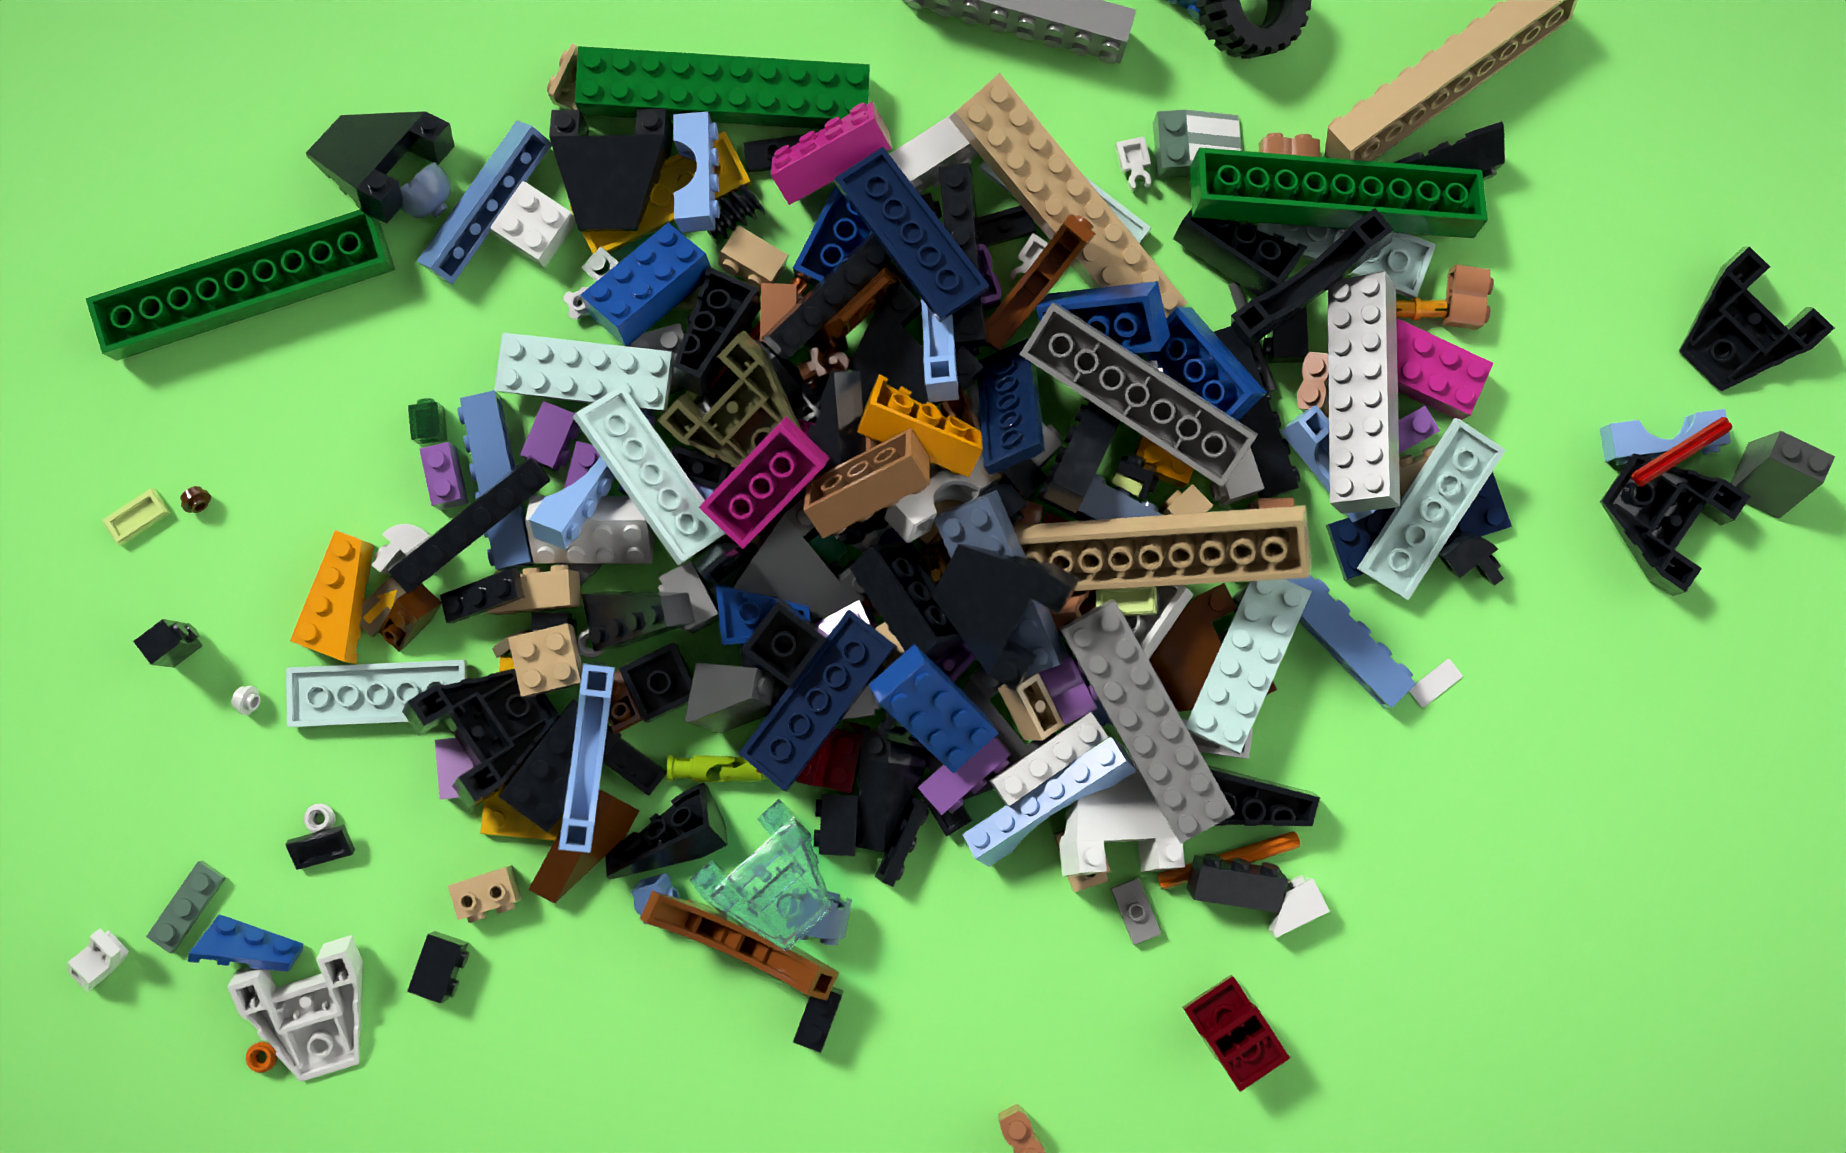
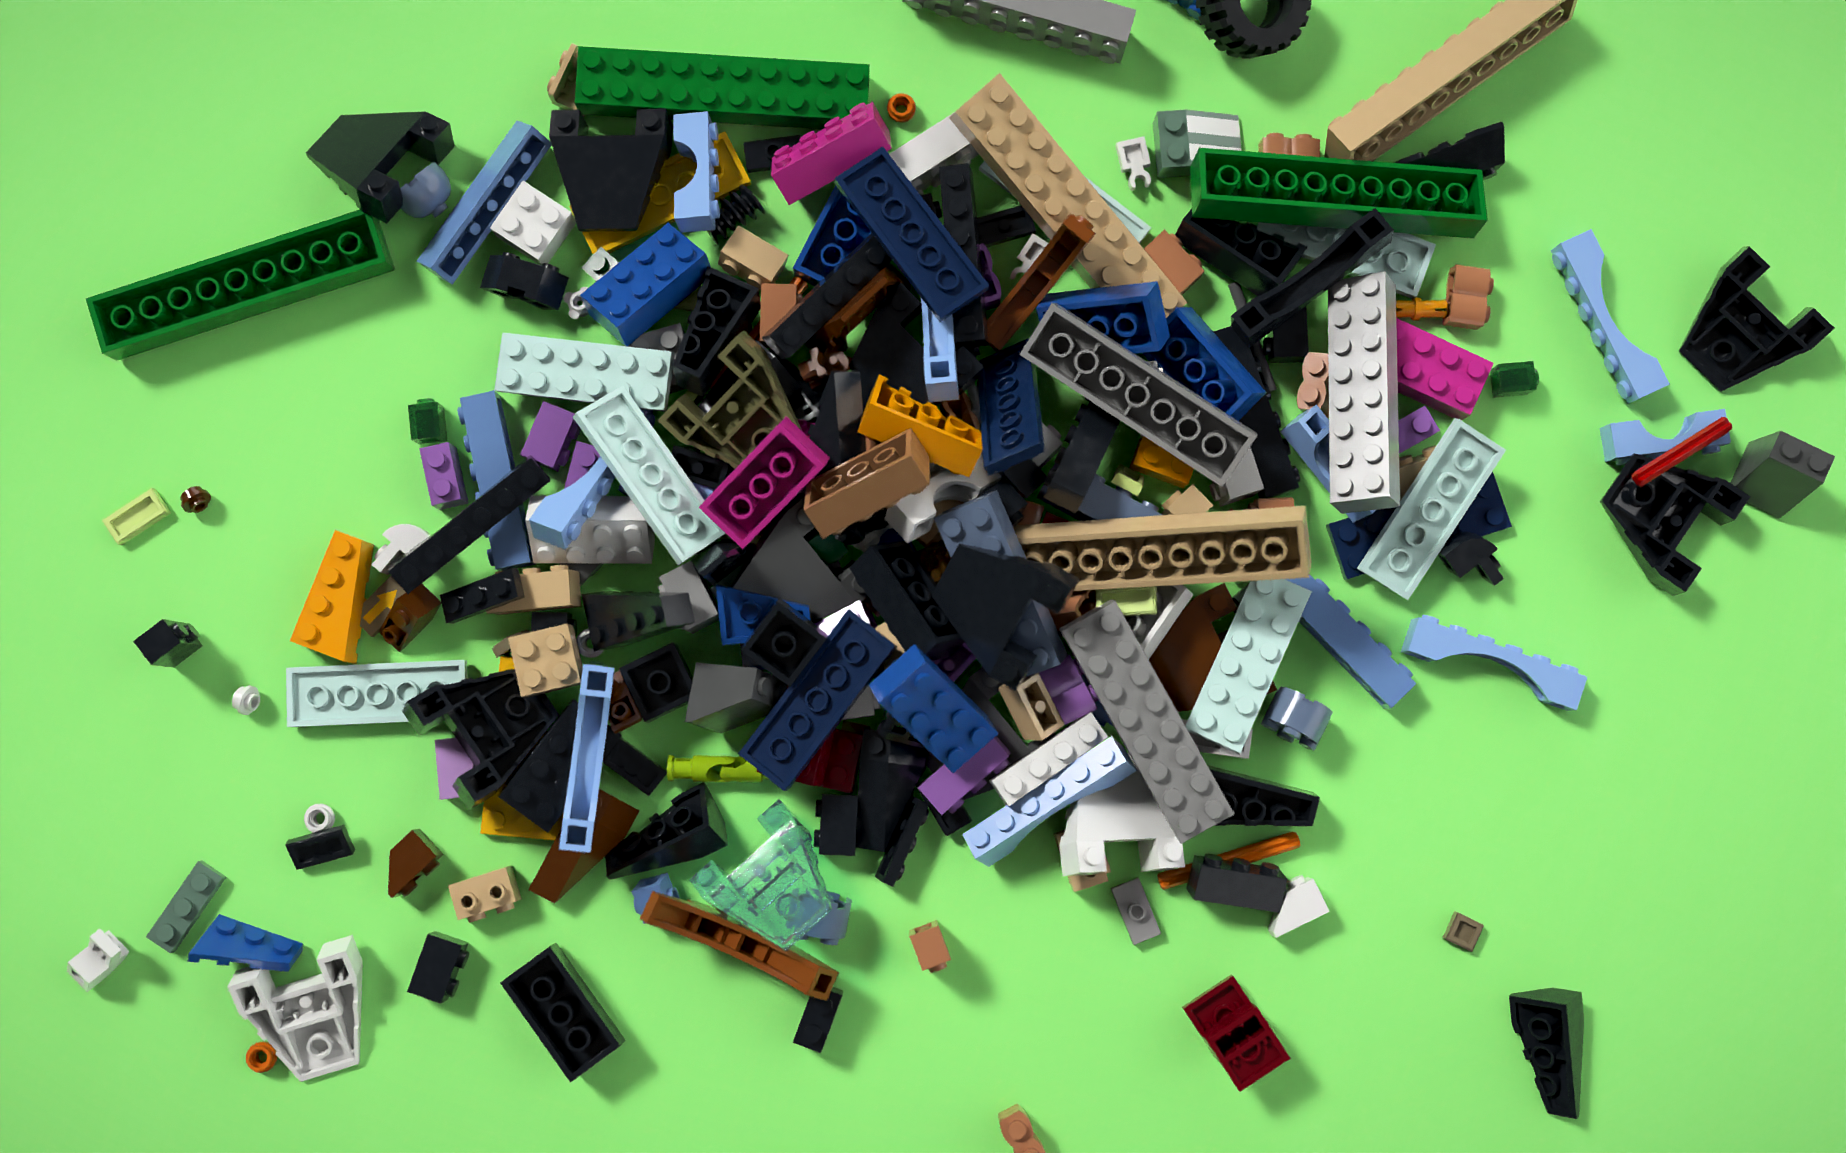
(410, 860): none -> reddish brown slope
(519, 279): none -> black brick
(563, 1012): none -> black brick
(901, 99): none -> orange plate
(930, 946): none -> nougat brick
(1136, 467): black bracket -> none
(1174, 261): none -> nougat brick
(1297, 718): none -> sand blue brick
(1436, 683): white sticker -> none
(1463, 931): none -> dark tan tile
(1514, 379): none -> clear green brick
(1550, 683): none -> light blue arch
(1552, 1035): none -> black wedge
(1581, 265): none -> light blue arch

